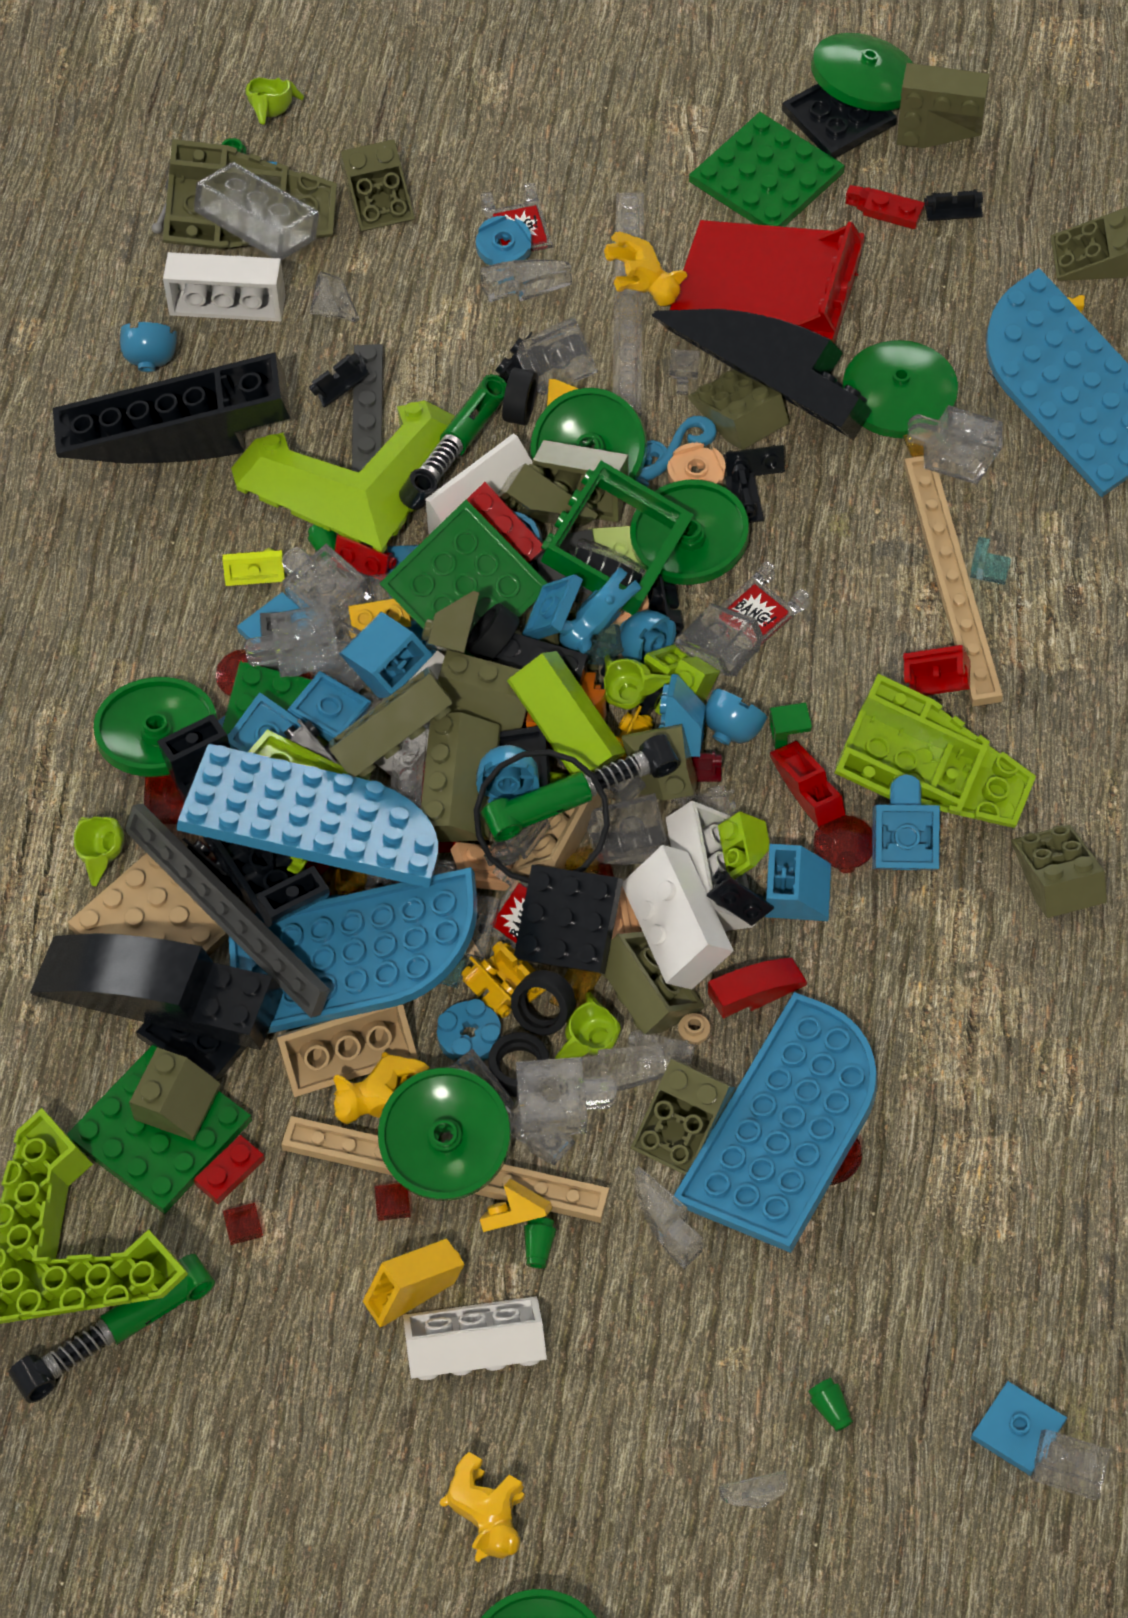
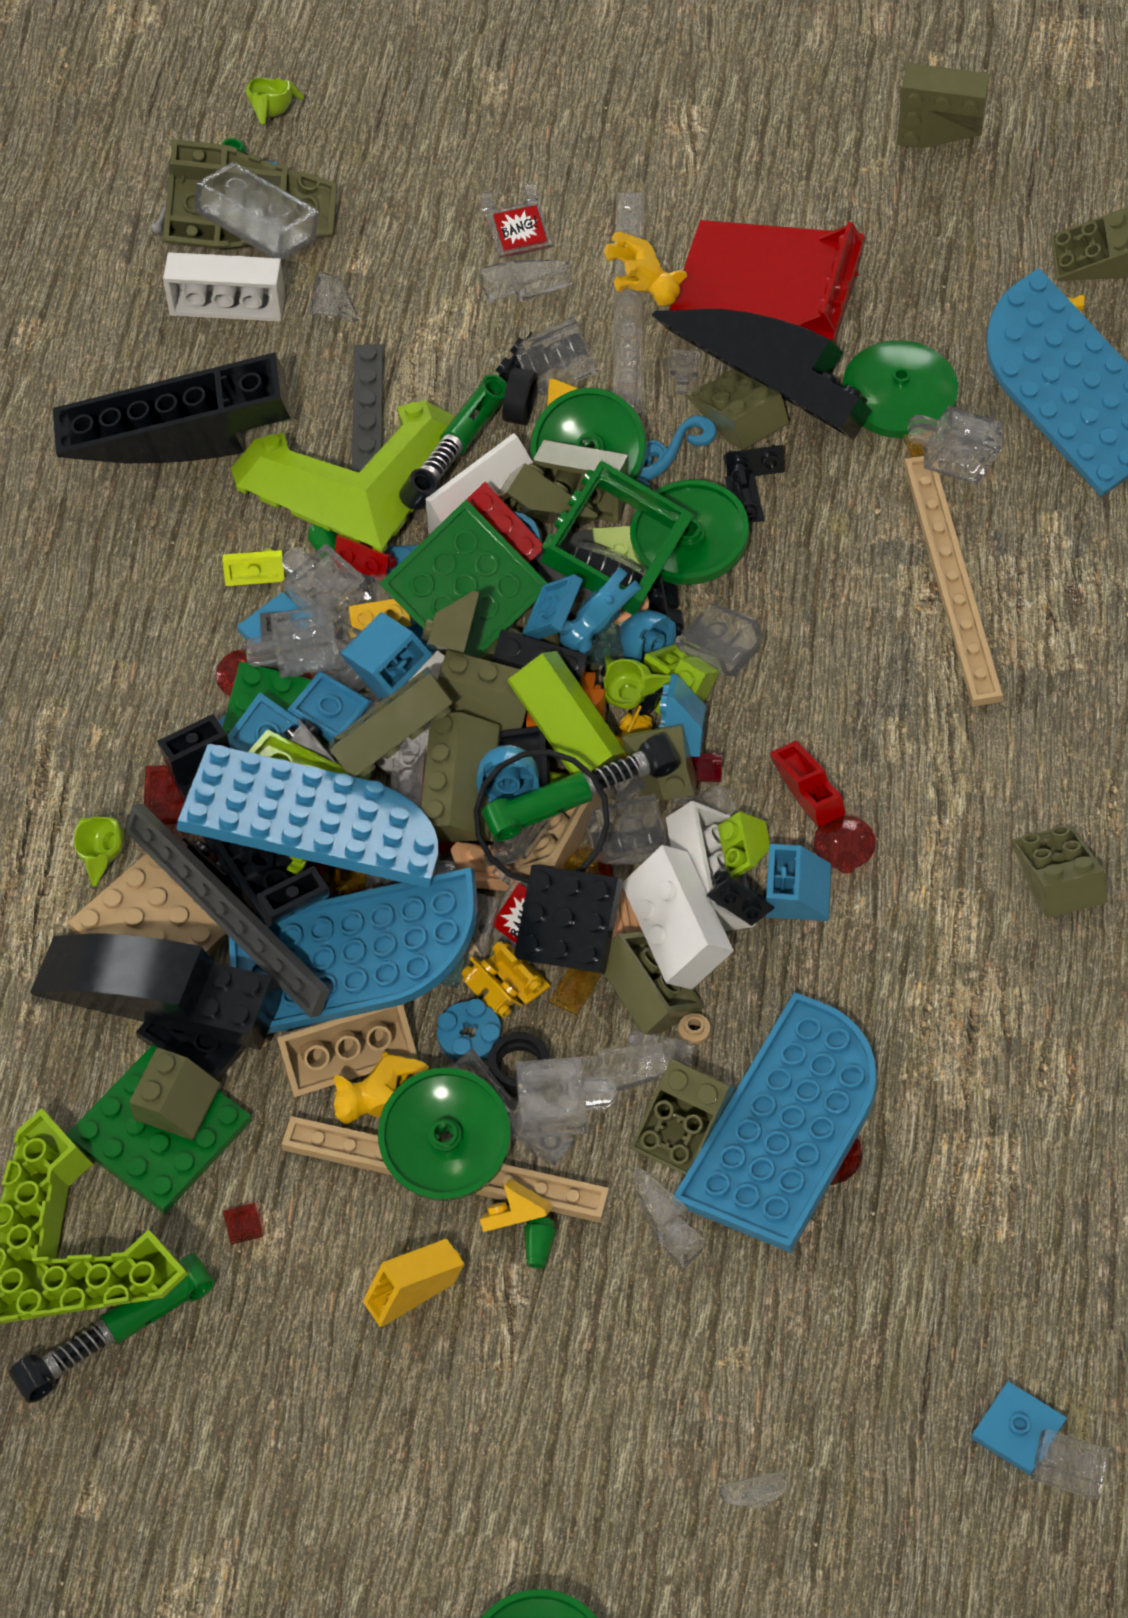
(142, 714): green dish -> none
(148, 345): dark azure cylinder -> none
(229, 1169): red plate -> none
(348, 373): black hinge -> none
(376, 185): olive slope -> none
(392, 1202): clear red tile -> none
(474, 1338): white slope -> none
(486, 1508): yellow animal -> none
(492, 632): black tyre -> none
(501, 228): dark azure plate -> none
(528, 1017): black tyre -> none
(589, 1030): lime piece -> none
(695, 454): light nougat plate -> none
(732, 718): dark azure cylinder -> none
(755, 985): red slope -> none
(763, 604): flag -> none
(766, 172): green plate -> none
(788, 721): green panel -> none
(831, 1404): green cone -> none
(833, 124): black plate -> none
(860, 70): green dish -> none
(885, 206): red hinge -> none
(905, 831): dark azure brick -> none
(912, 735): lime wedge -> none
(937, 670): red hinge -> none
(947, 207): black hinge -> none
(989, 566): clear light blue panel -> none

